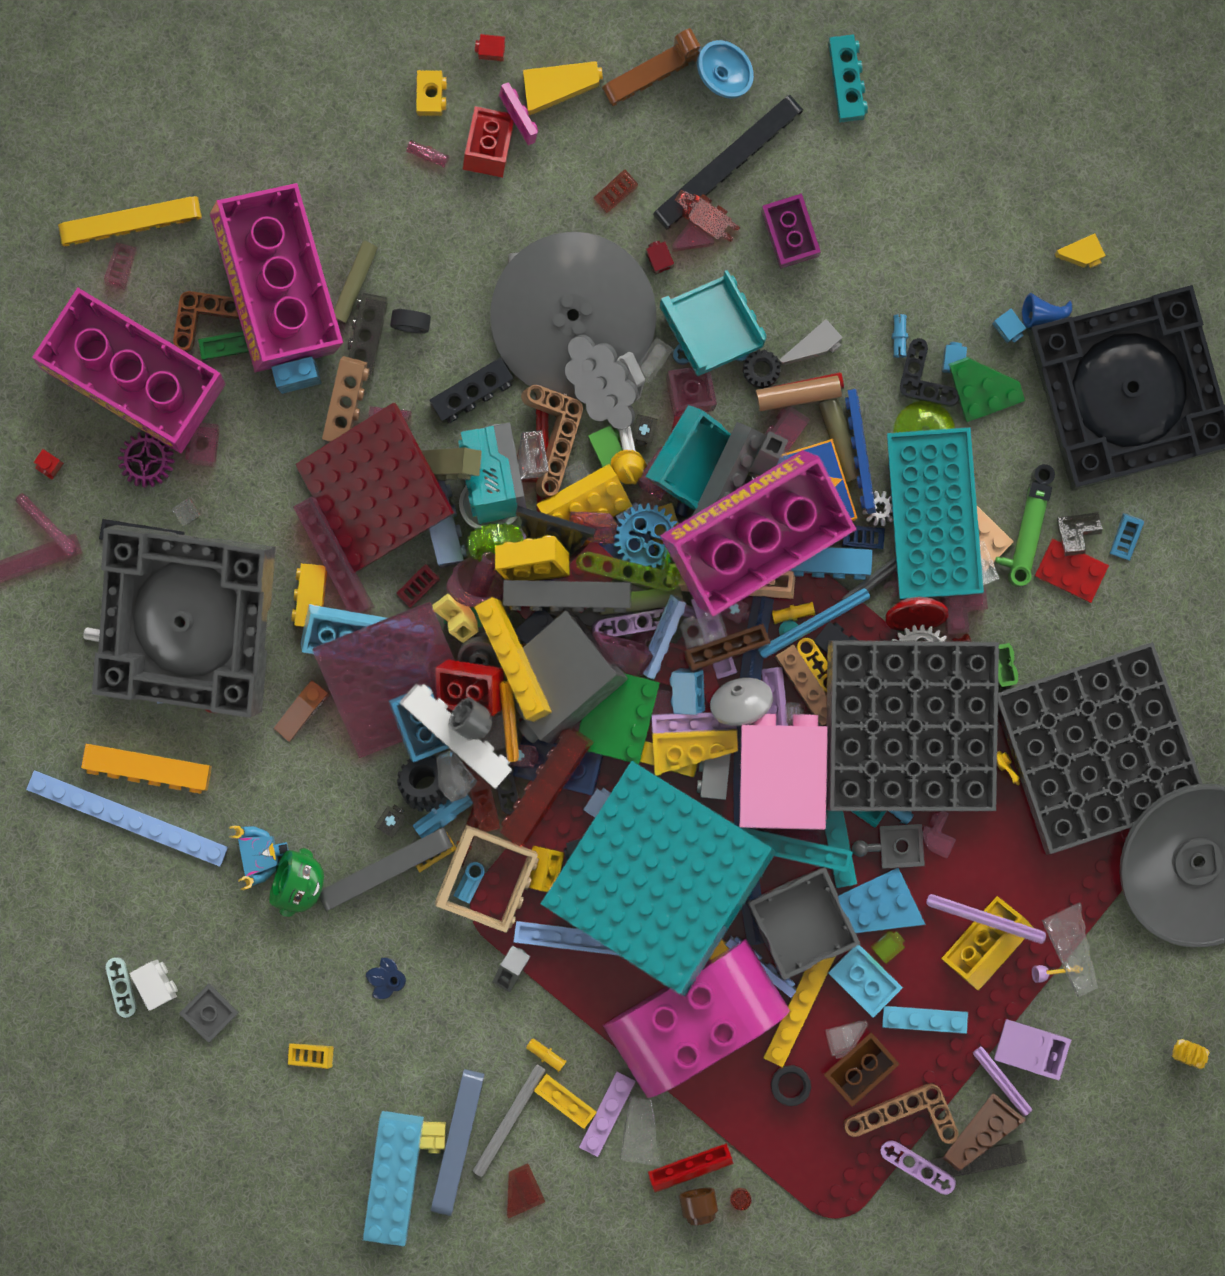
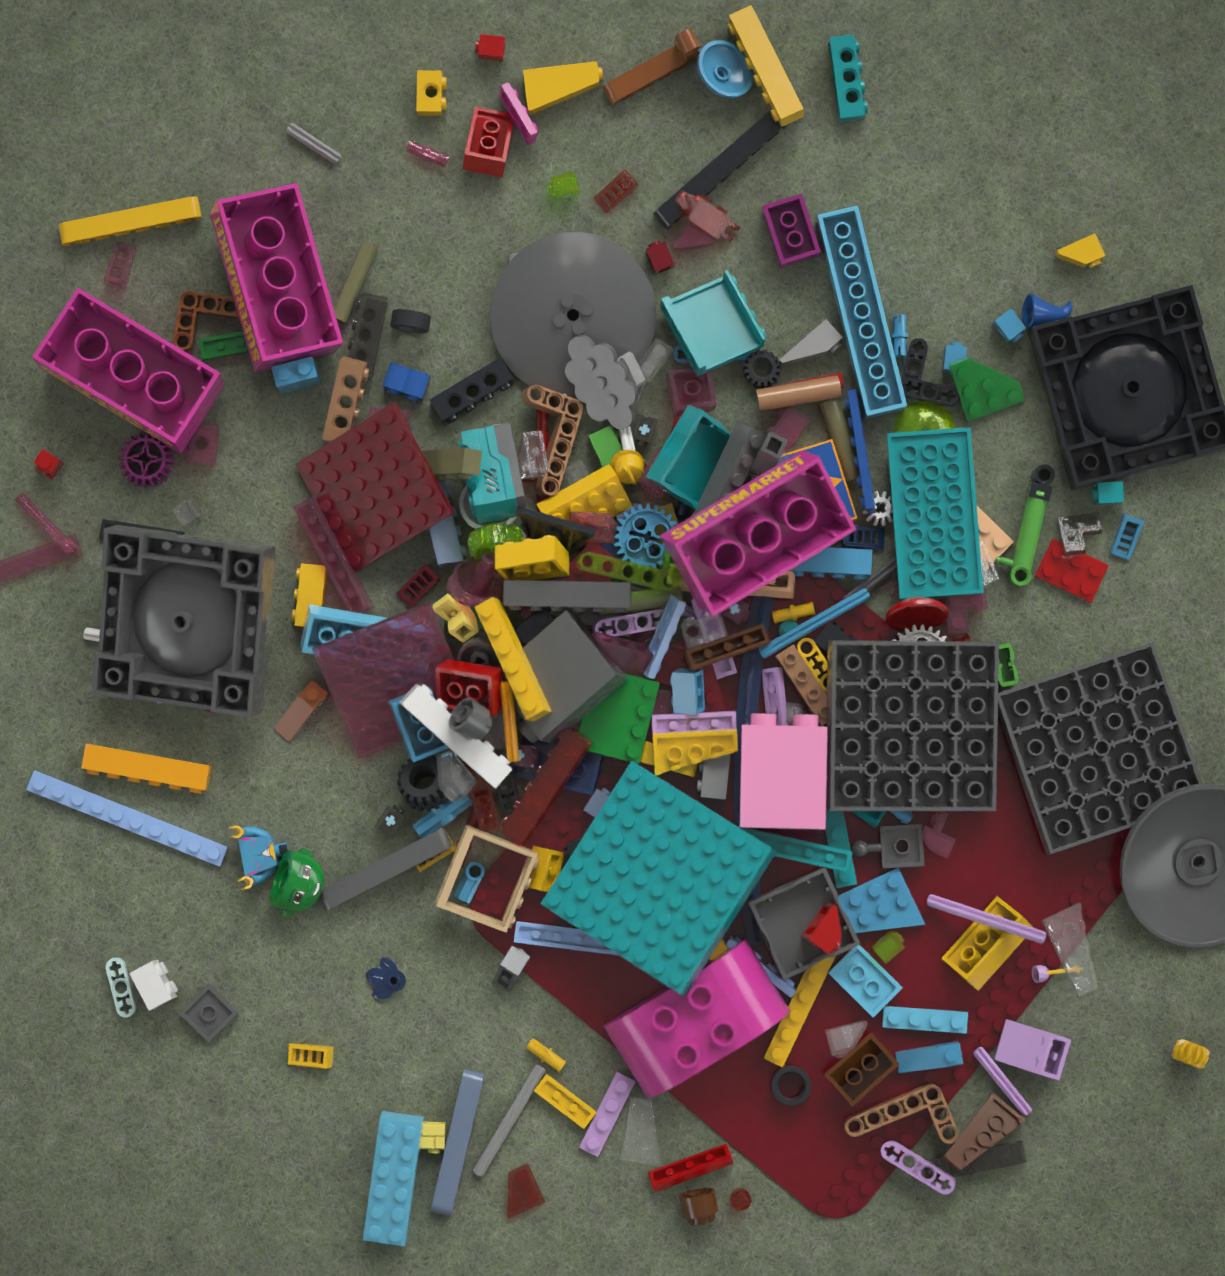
(313, 143): none -> light grey axle
(406, 382): none -> blue brick
(563, 186): none -> clear neon green brick
(741, 701): light grey dish -> none
(765, 65): none -> yellow brick
(825, 929): none -> red slope
(861, 312): none -> medium azure brick
(929, 1057): none -> dark azure slope
(1003, 763): yellow plate -> none
(1108, 493): none -> teal brick

